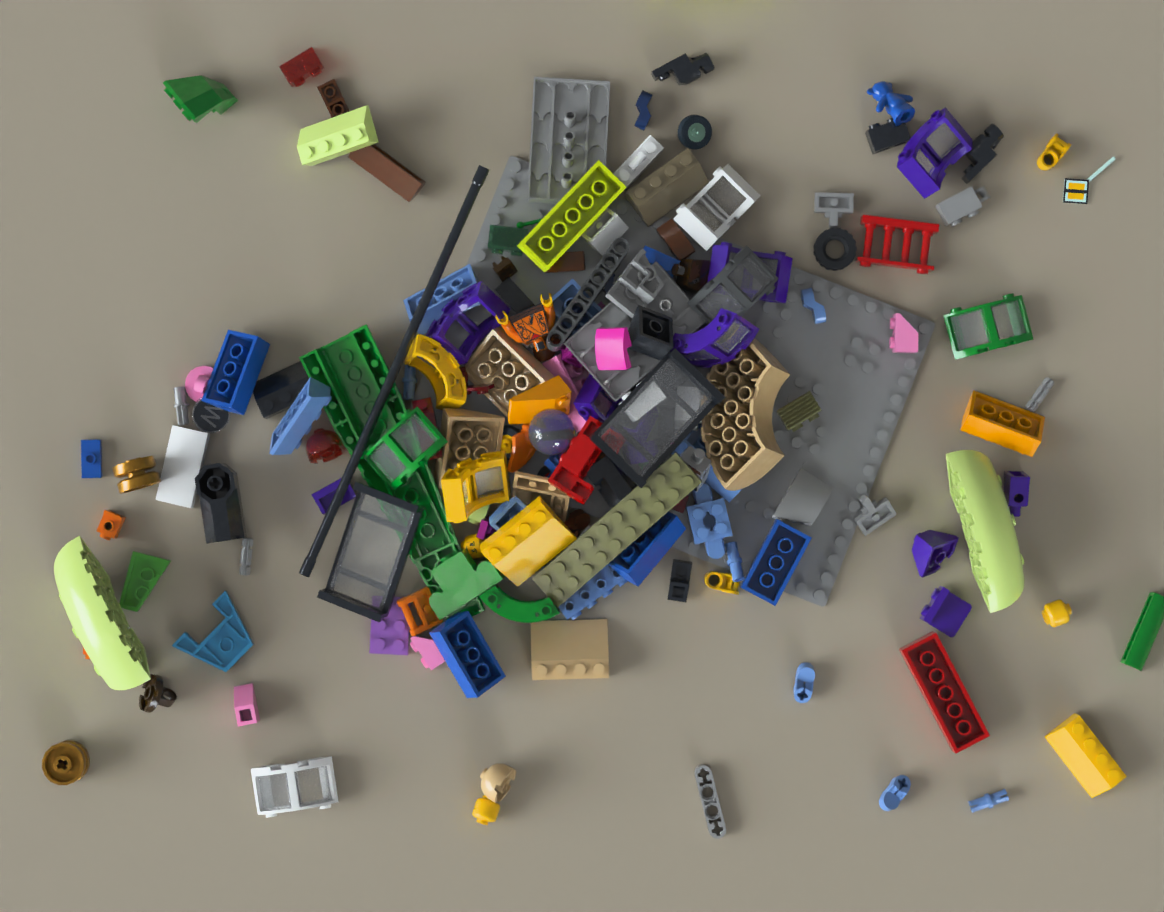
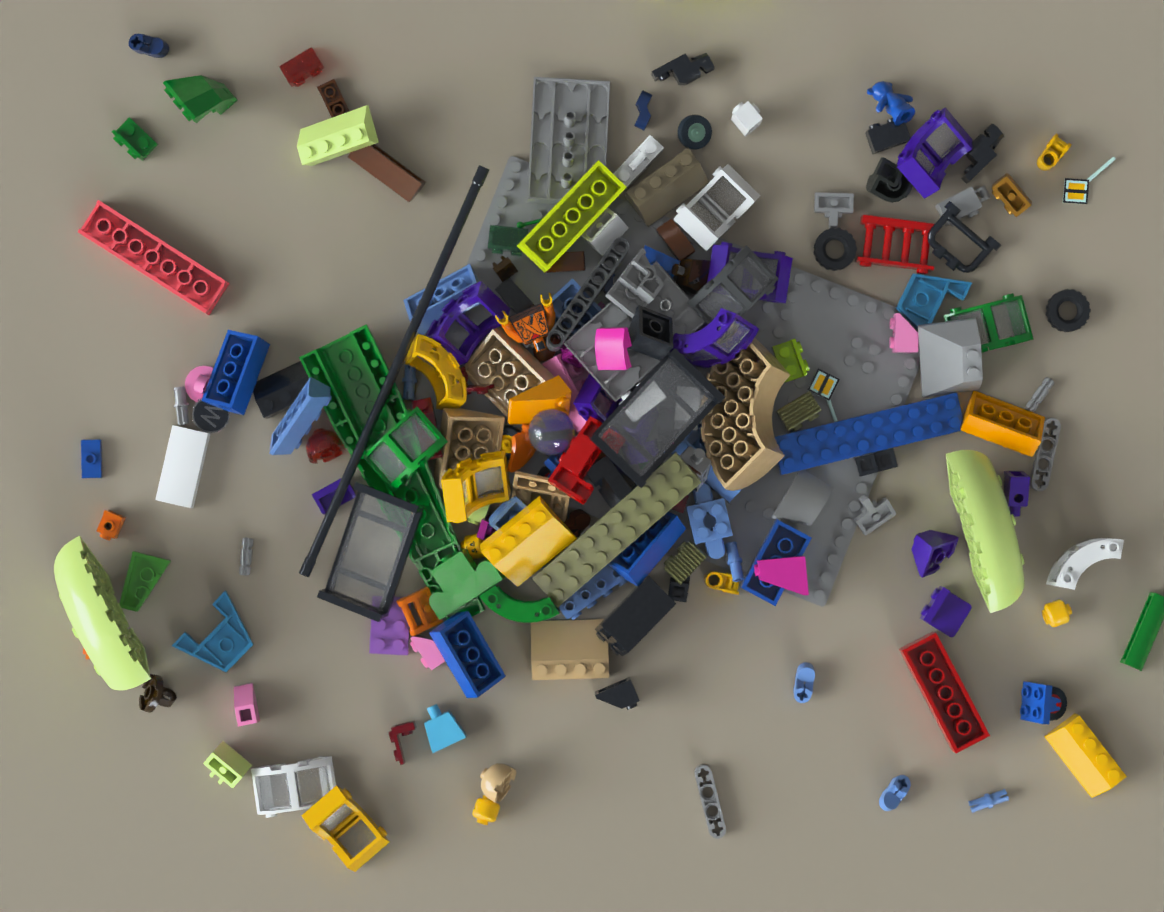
(57, 770): pearl gold wheel -> none
(135, 138): none -> green bracket
(136, 474): pearl gold wheel -> none
(154, 257): none -> coral tile
(157, 47): none -> dark blue piece
(220, 503): black brick -> none
(227, 764): none -> yellowish green brick
(346, 827): none -> yellow window
(405, 729): none -> dark red bracket
(442, 729): none -> medium azure torso
(619, 694): none -> black slope
(634, 617): none -> black brick
(684, 562): none -> olive brick
(746, 117): none -> white brick
(784, 572): none -> dark pink slope
(790, 357): none -> lime bracket
(809, 302): medium blue piece -> none
(824, 386): none -> piece
(869, 433): none -> blue plate
(876, 462): none -> black slope
(888, 182): none -> pearl dark grey brick
(924, 296): none -> dark azure wing
(950, 357): none -> light grey slope
(952, 262): none -> black bar
(1011, 194): none -> pearl gold brick
(1042, 703): none -> blue plate
(1048, 455): none -> light grey beam
(1075, 297): none -> black tyre
(1079, 557): none -> white window

